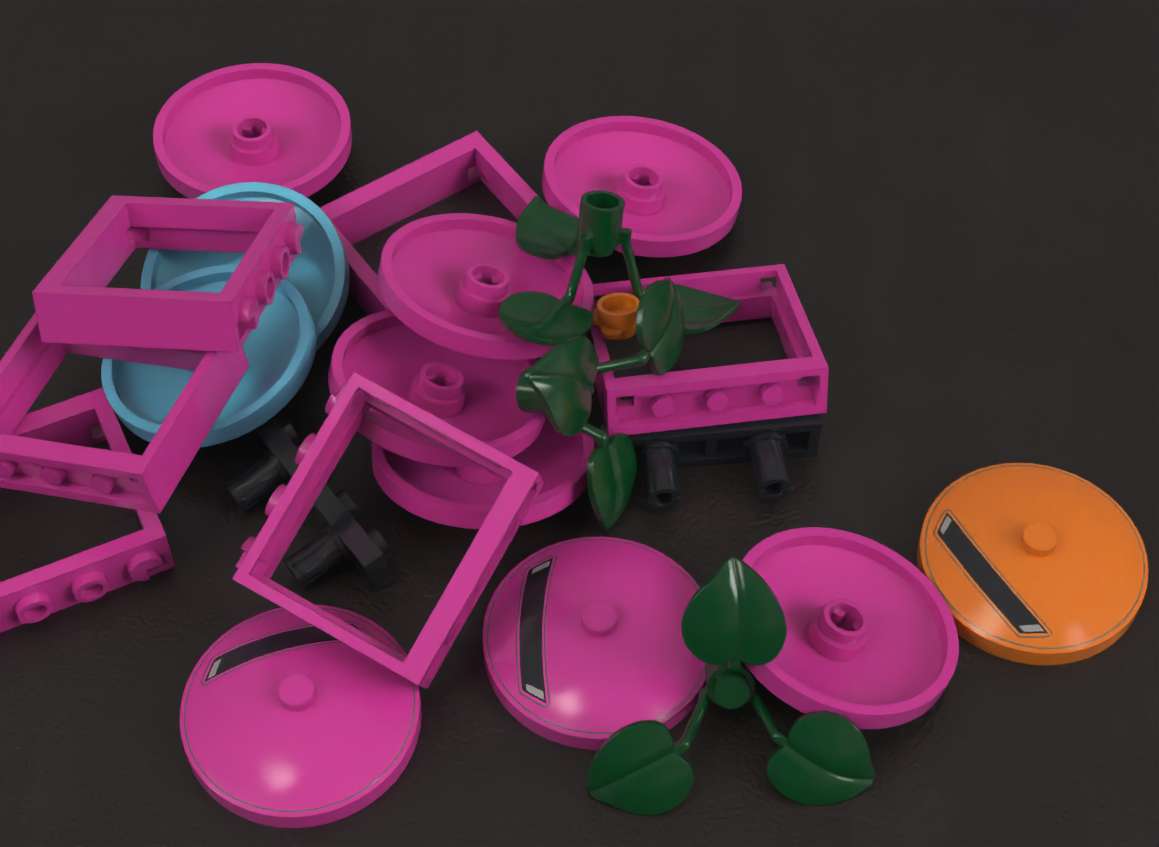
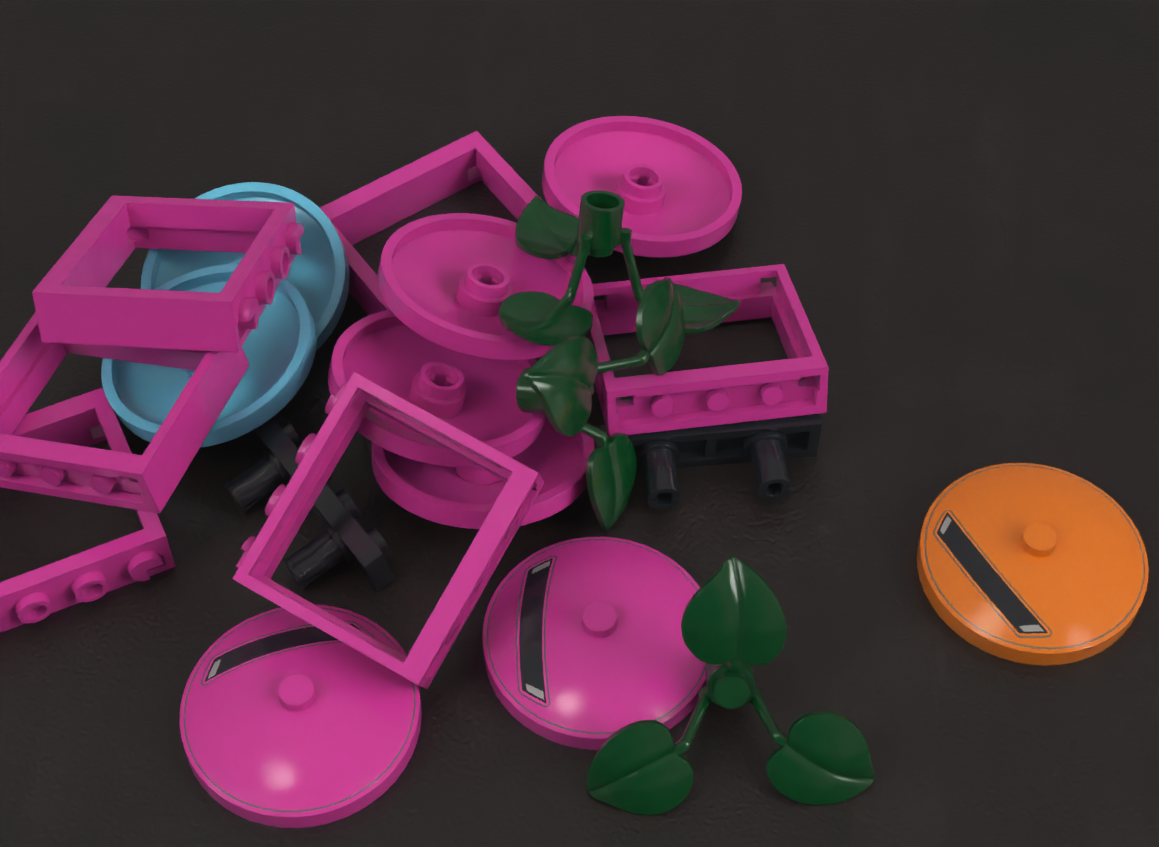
(253, 127): dark pink dish -> none
(616, 315): orange plate -> none
(860, 626): dark pink dish -> none

